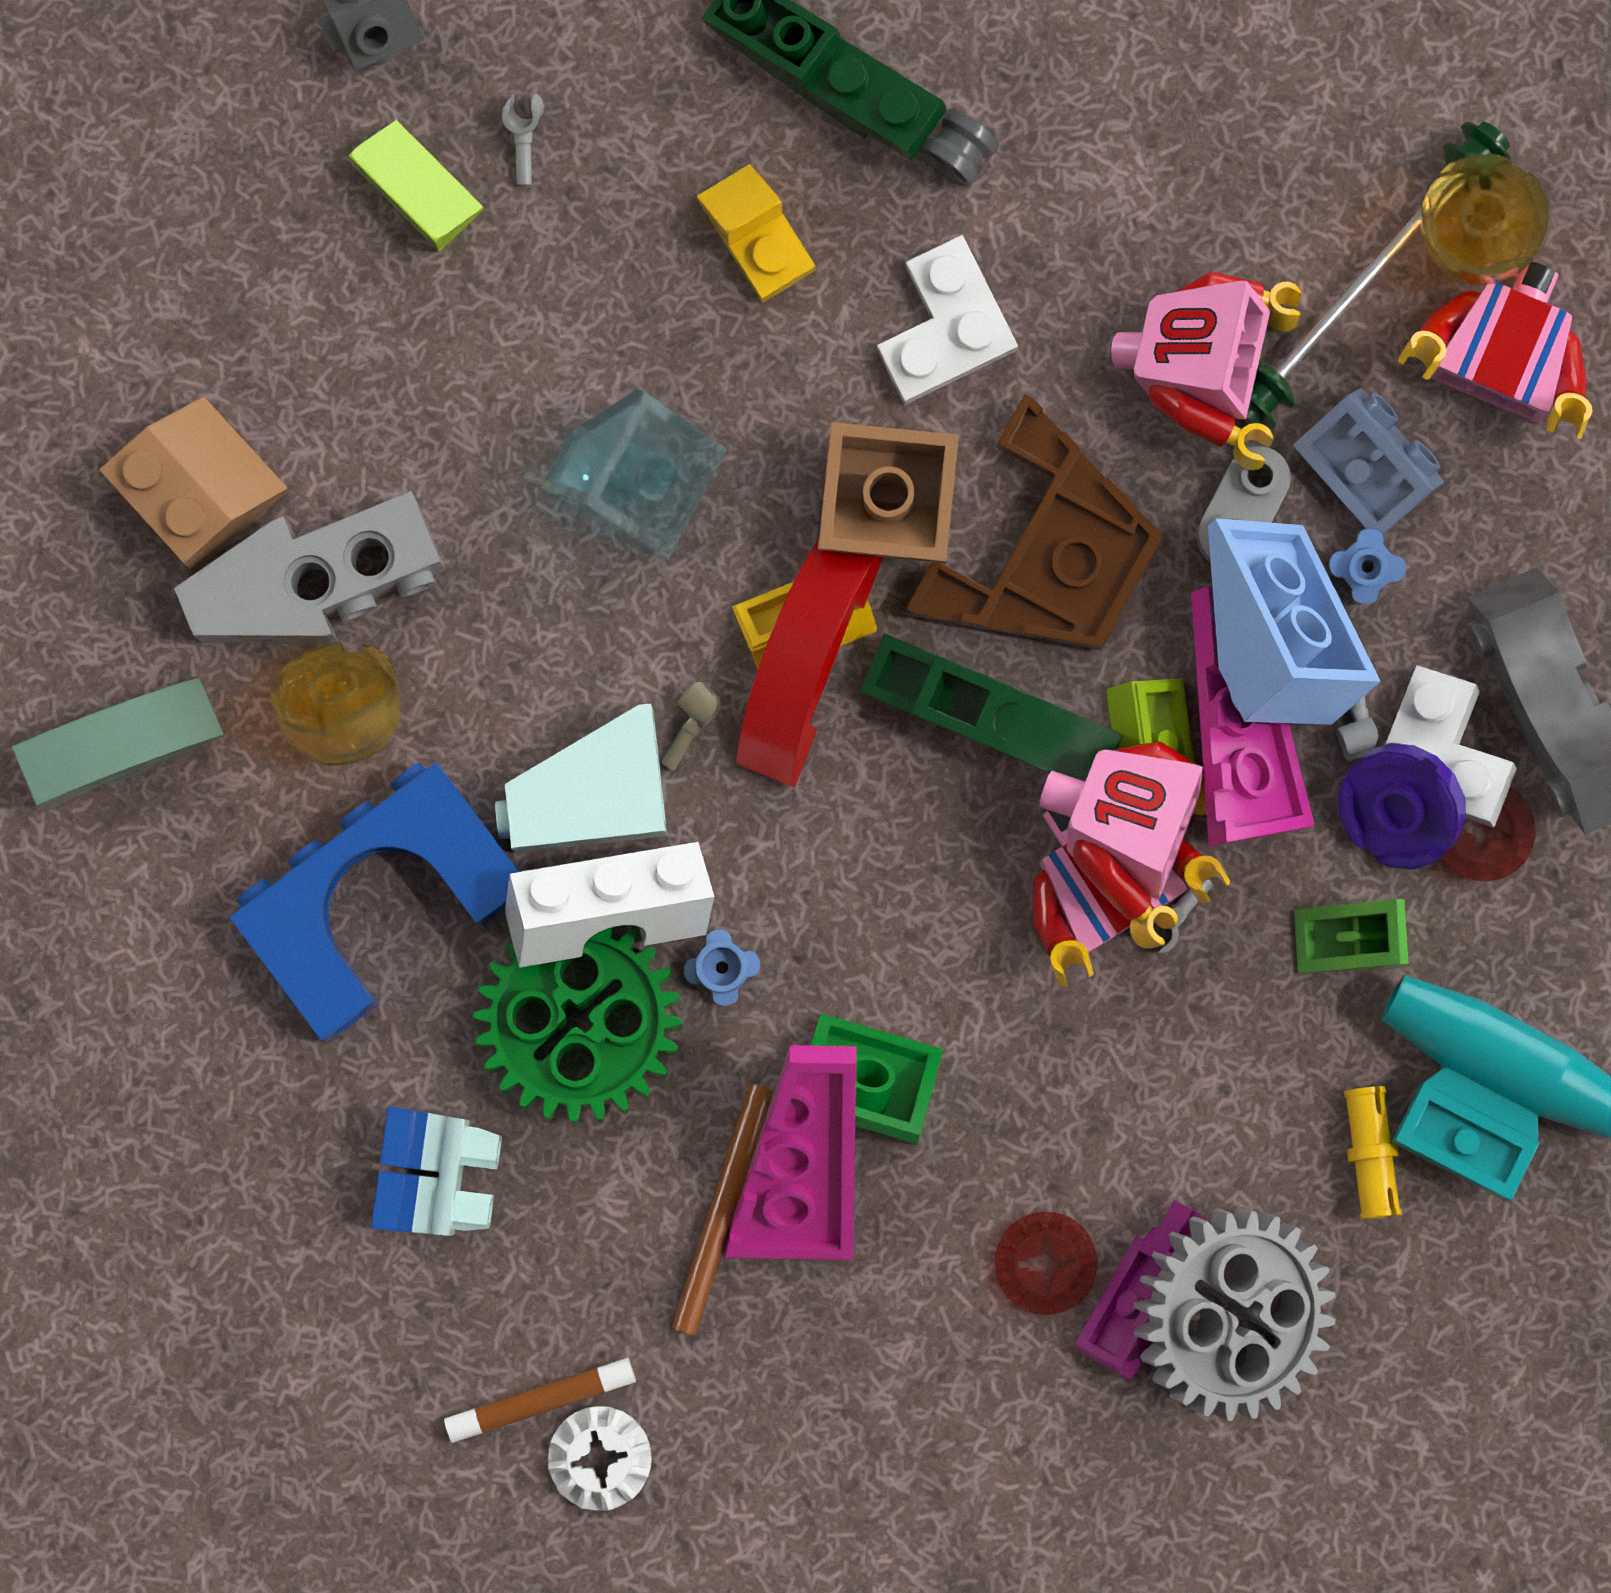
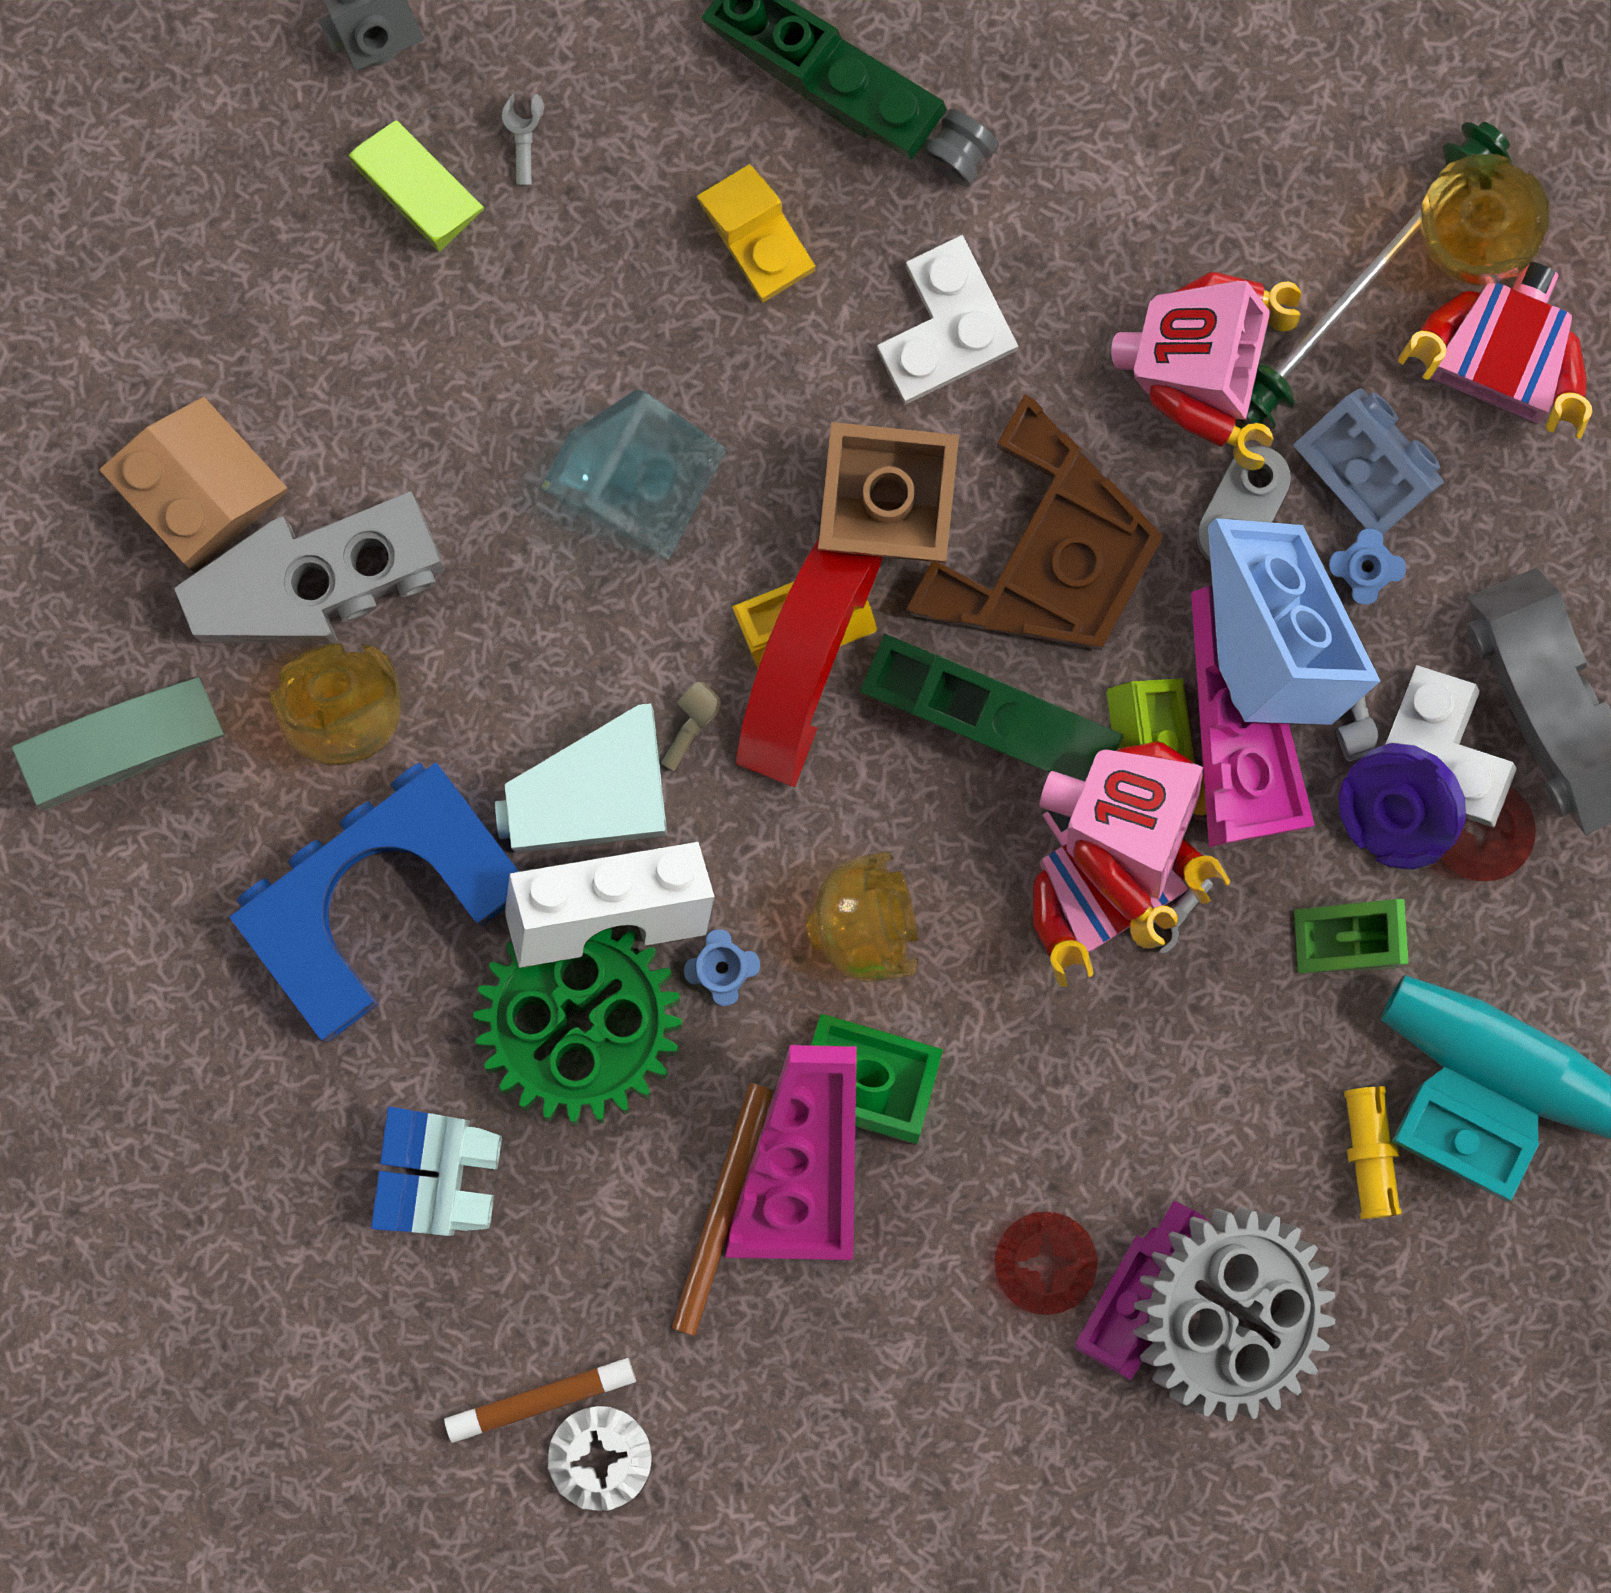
(865, 920): none -> clear yellow cylinder

